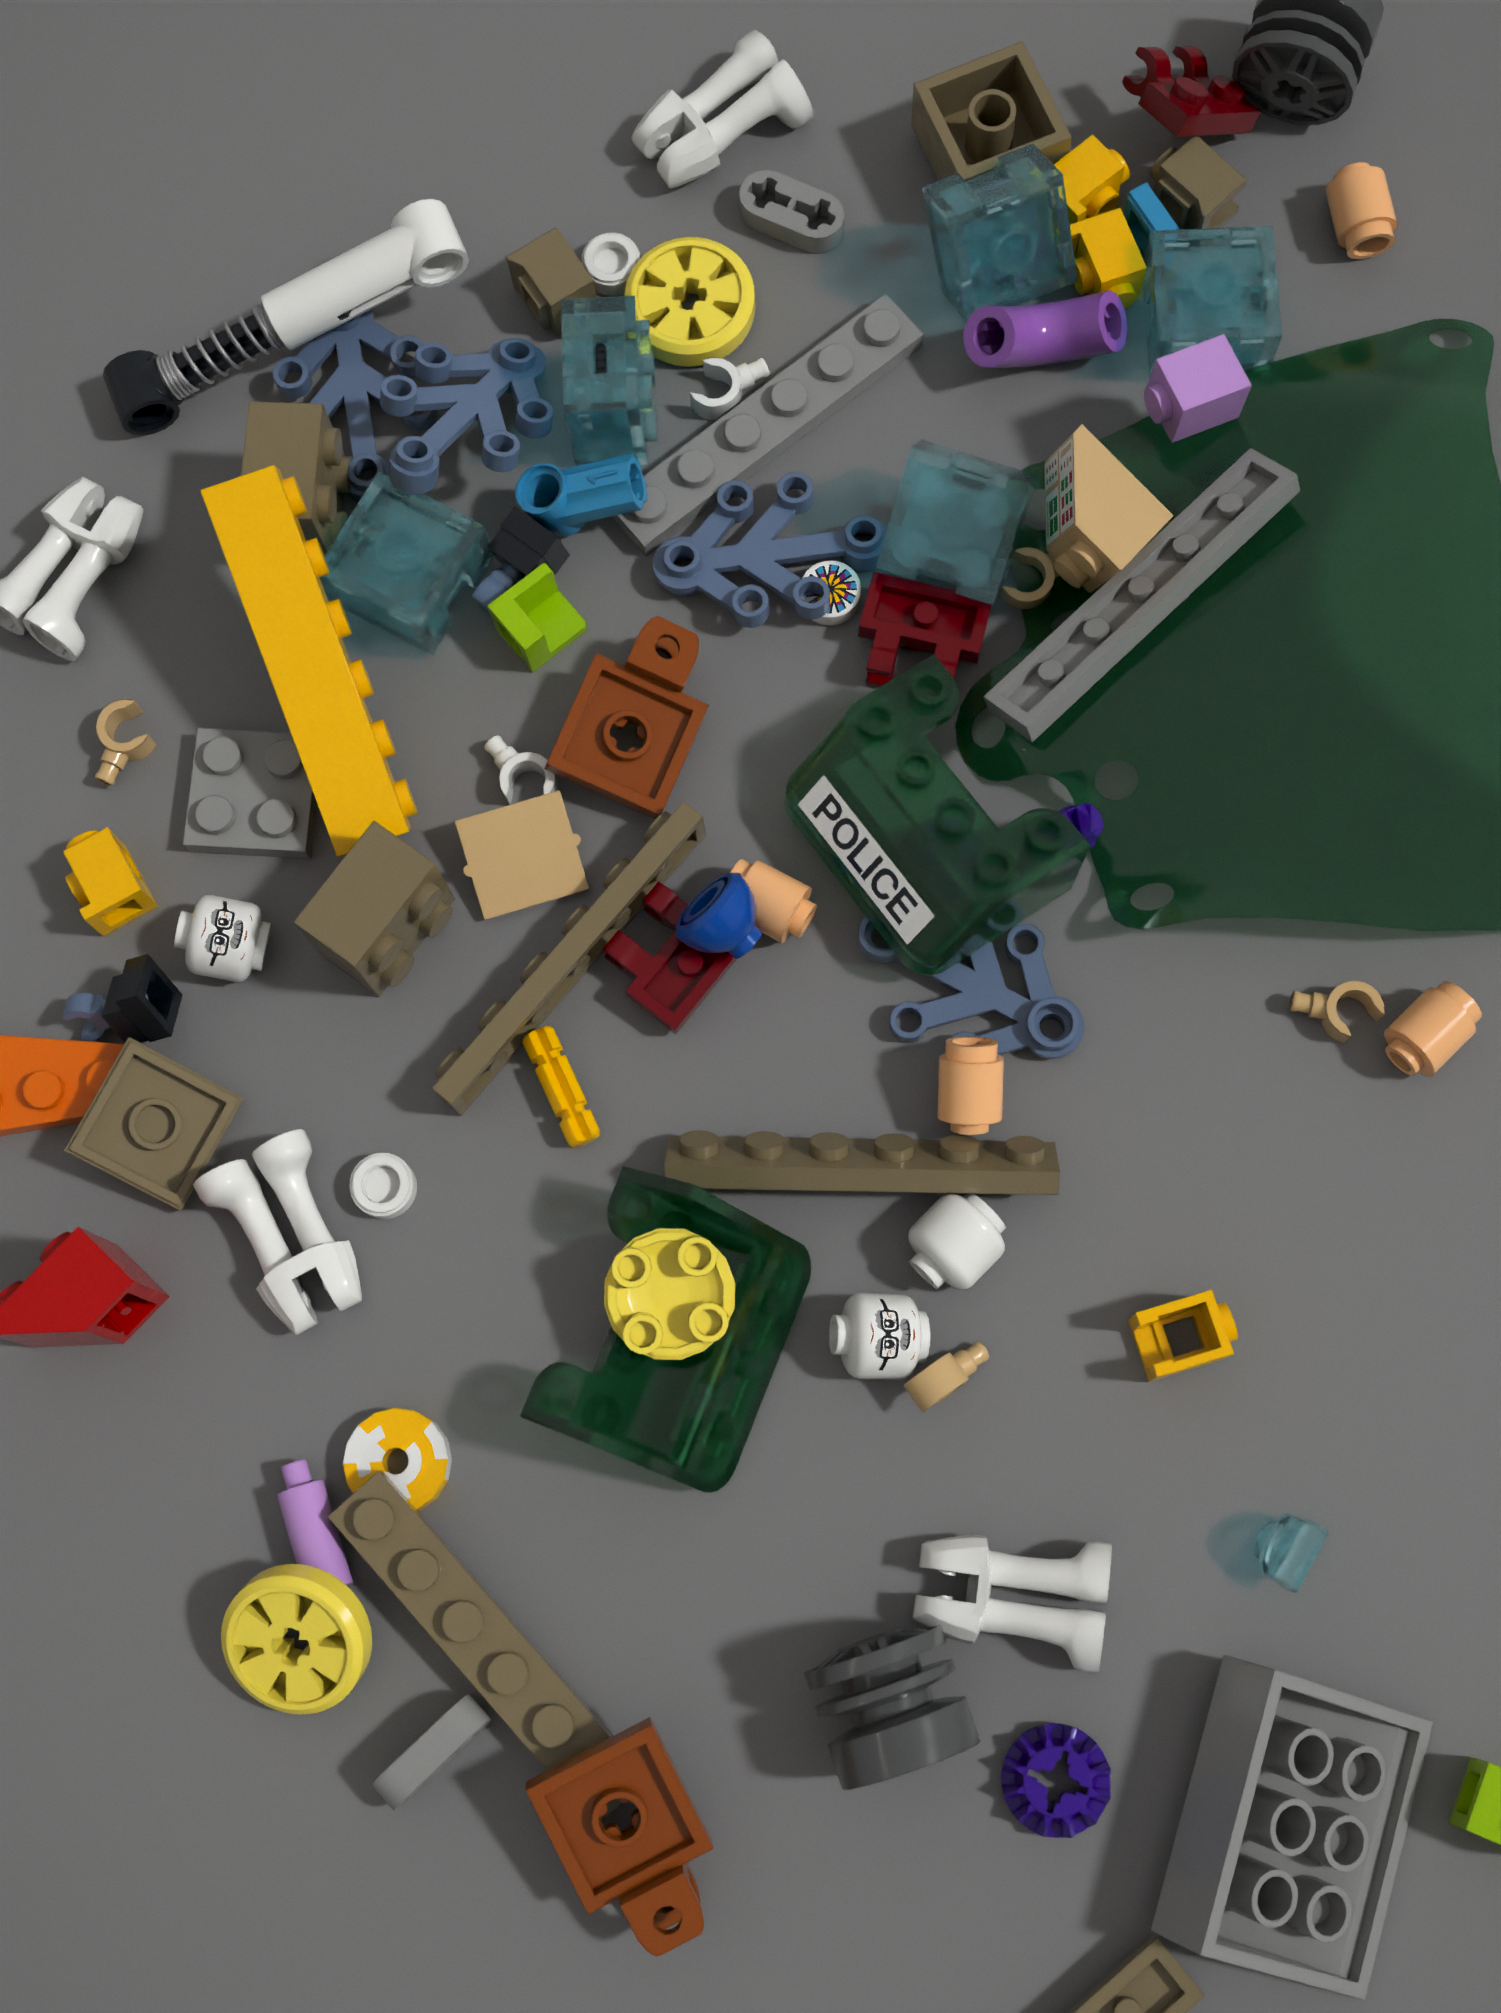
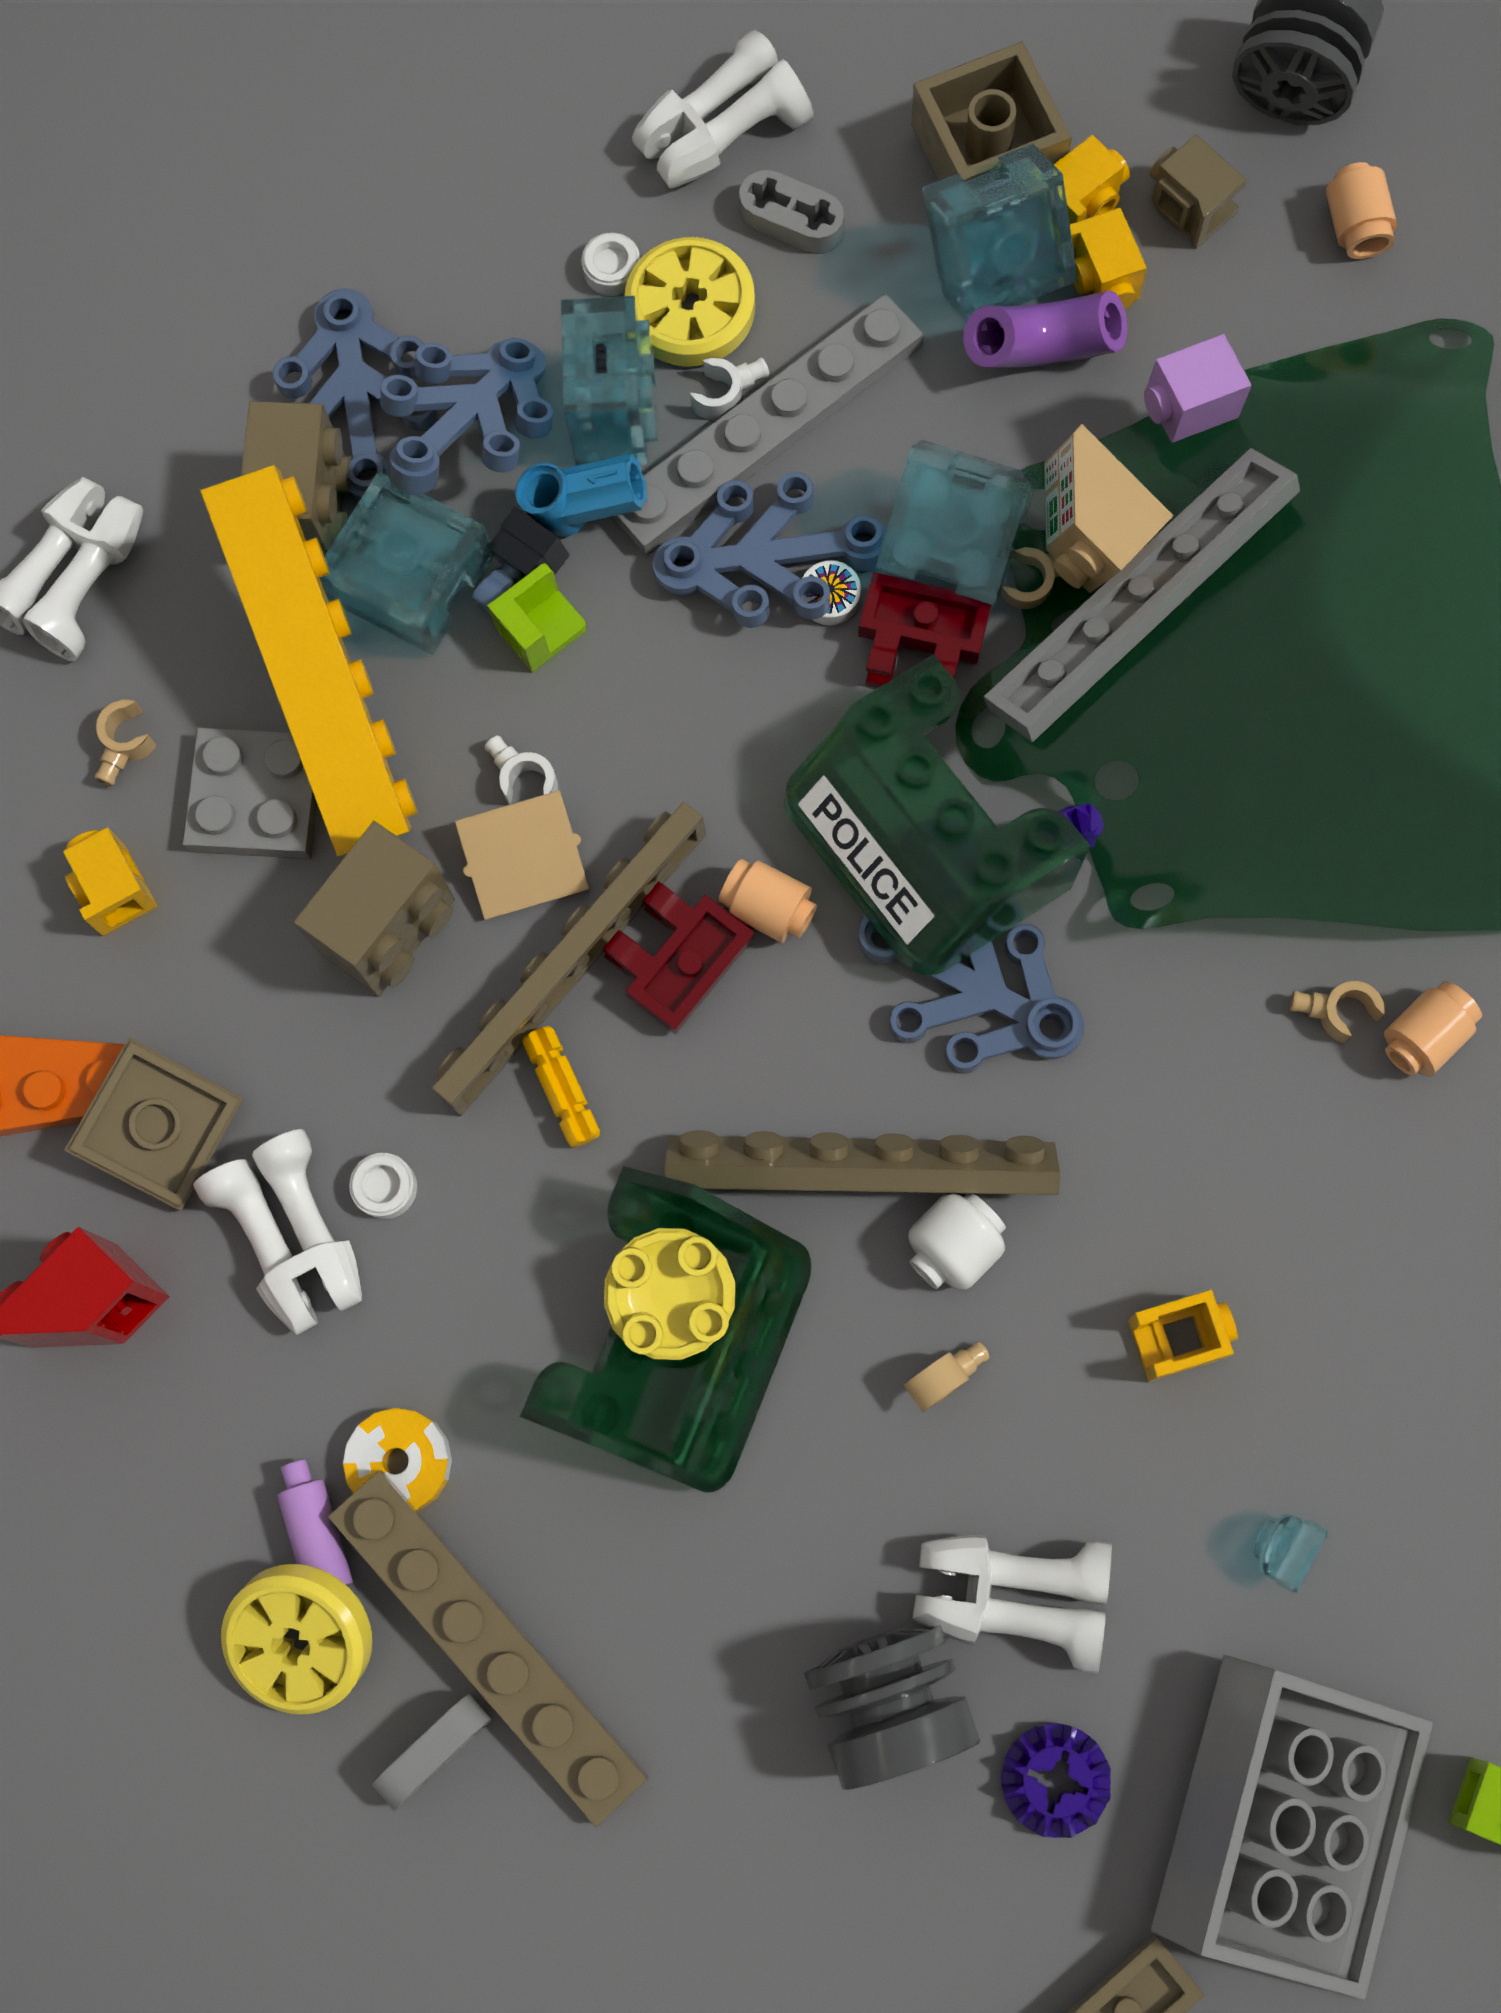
(138, 1004): black piece -> none
(223, 938): white head -> none
(416, 251): piece -> none
(547, 274): dark tan window -> none
(640, 693): dark orange plate -> none
(640, 1864): dark orange plate -> none
(721, 918): blue brick -> none
(880, 1335): white head -> none
(970, 1084): light nougat brick -> none
(1146, 214): dark azure tile -> none
(1191, 102): dark red plate -> none
(1213, 286): clear light blue piece -> none

